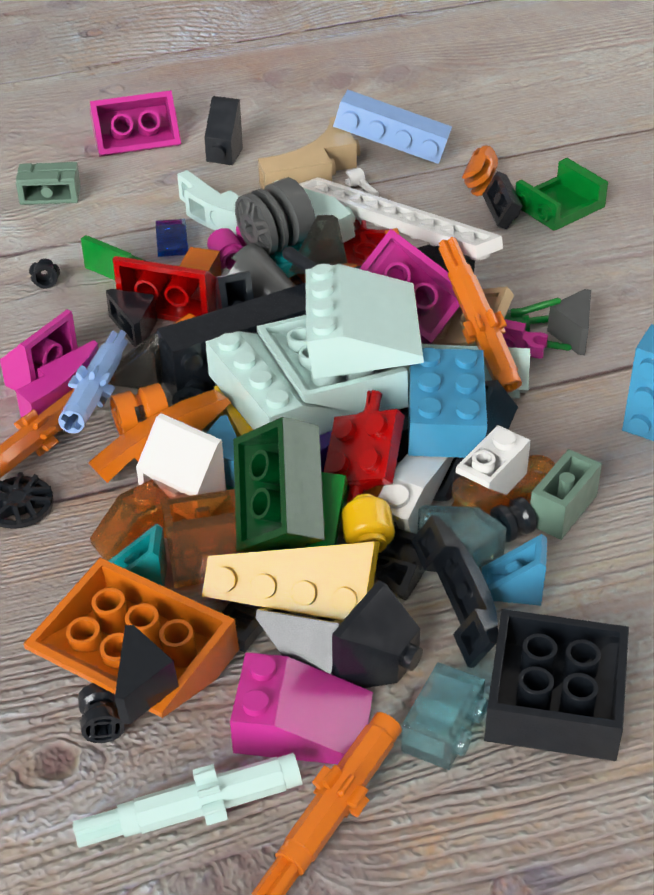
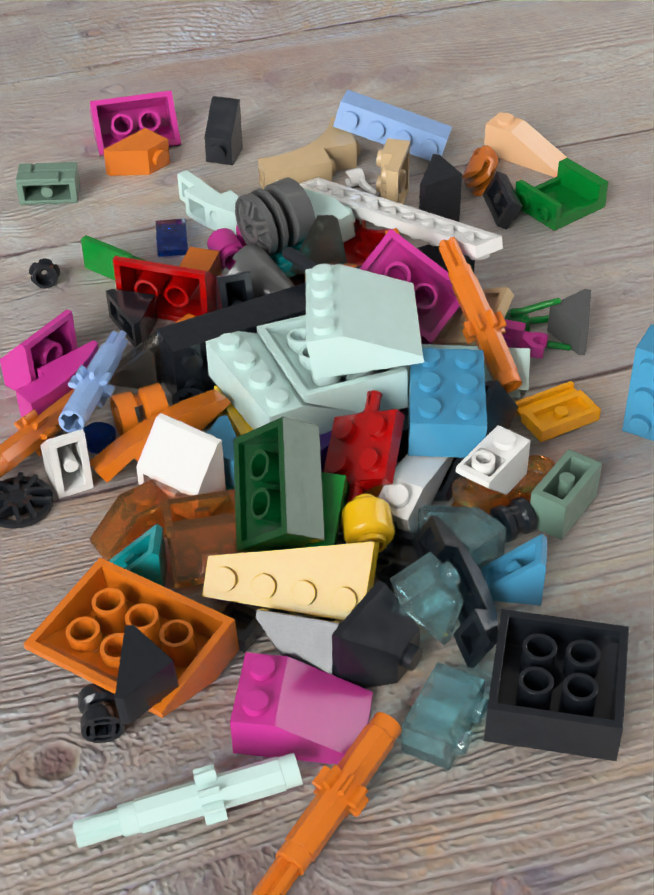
(67, 463): none -> white slope
(99, 436): none -> clear blue plate
(137, 154): none -> orange slope
(395, 169): none -> tan plate
(430, 595): none -> clear light blue slope
(441, 189): none -> black slope
(521, 144): none -> light nougat slope
(557, 411): none -> light orange plate

